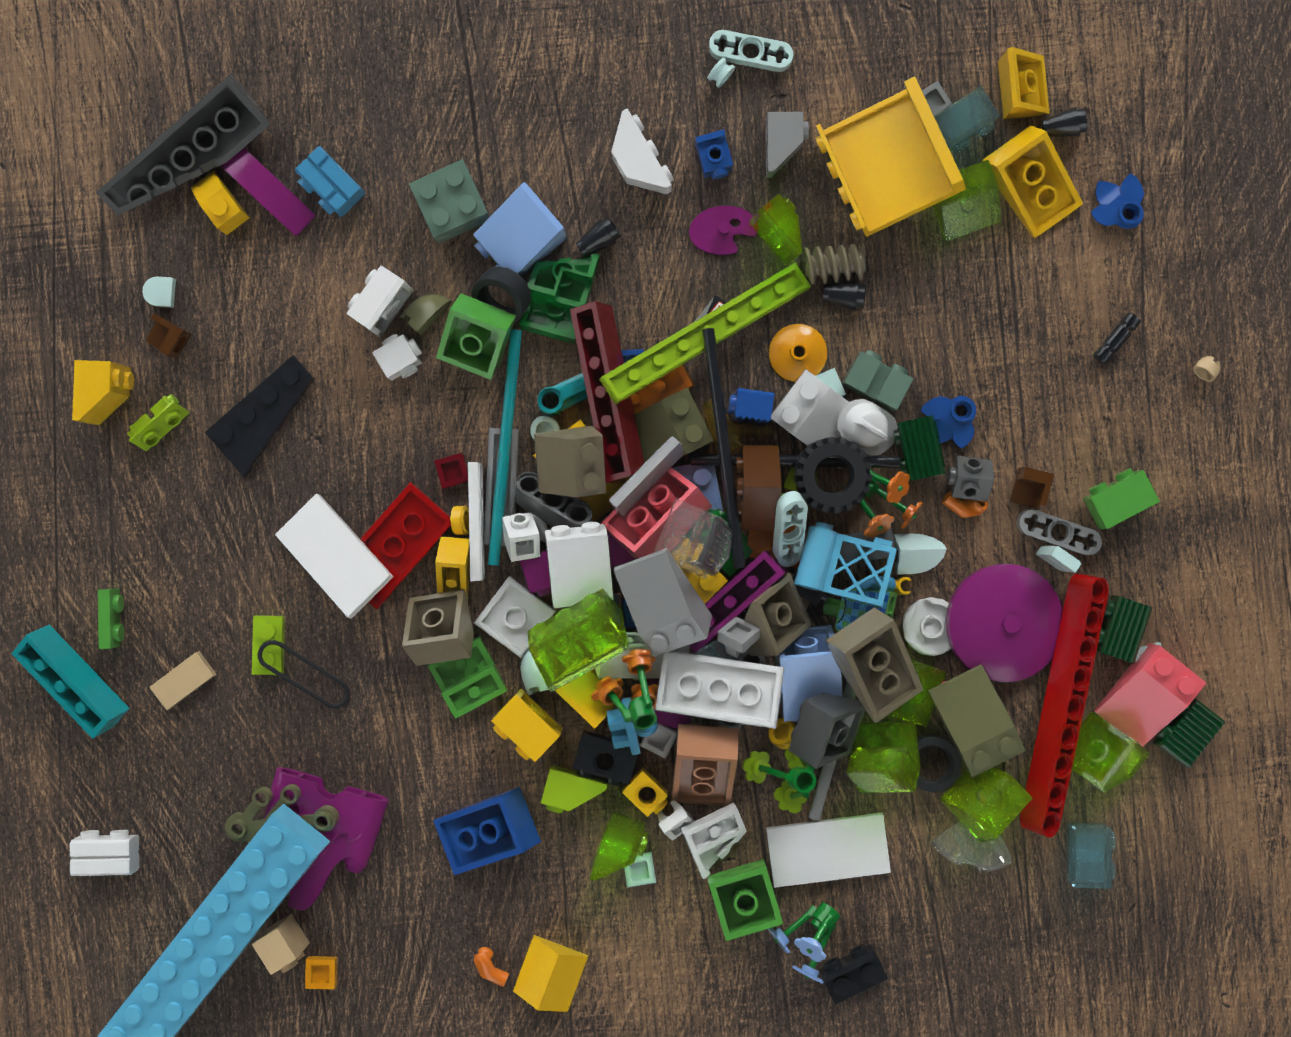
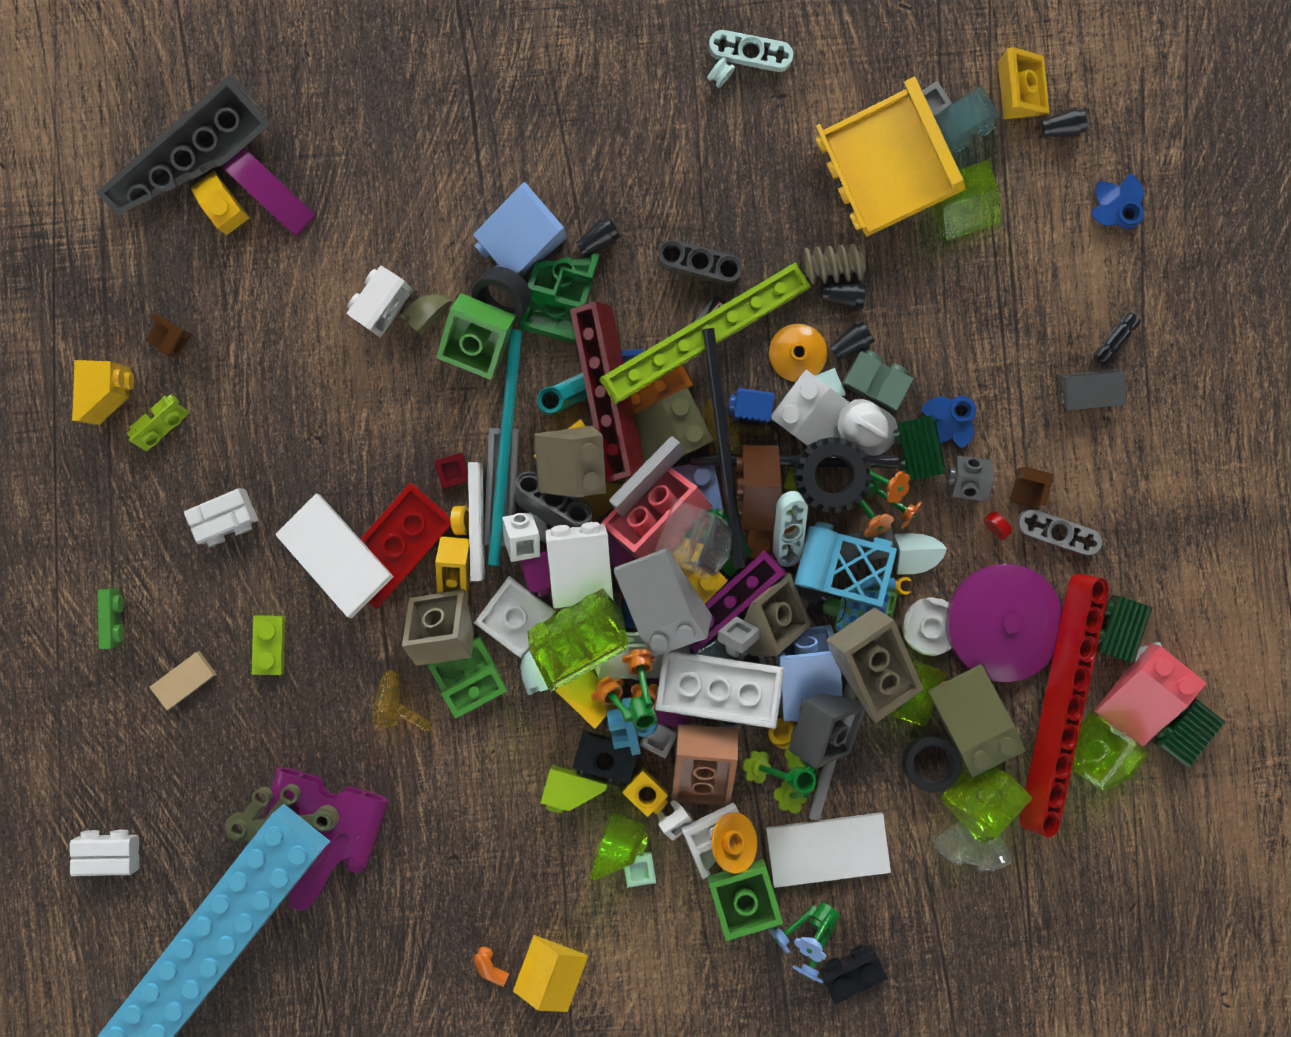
(70, 681): teal brick -> none
(160, 291): light aqua tile -> none
(221, 516): none -> white brick
(256, 418): black wing -> none
(281, 945): tan brick -> none
(310, 663): black piece -> none
(321, 972): light orange tile -> none
(329, 181): dark azure brick -> none
(388, 706): none -> clear yellow piece
(398, 356): white brick -> none
(449, 201): sand green brick -> none
(487, 831): blue slope -> none
(526, 726): yellow brick -> none
(543, 424): light aqua tile -> none
(637, 157): white slope -> none
(689, 252): none -> dark grey beam
(712, 142): blue brick -> none
(714, 233): magenta piece -> none
(734, 842): none -> light orange dish
(779, 228): clear neon green slope -> none
(783, 138): light grey slope -> none
(853, 341): none -> black cone
(885, 758): clear neon green slope -> none
(964, 508): orange arm -> none
(998, 525): none -> red tile
(1034, 180): yellow slope -> none
(1058, 558): light aqua tile -> none
(1090, 855): clear light blue brick -> none
(1092, 389): none -> dark grey hinge
(1120, 499): bright green brick -> none
(1207, 369): tan hinge -> none

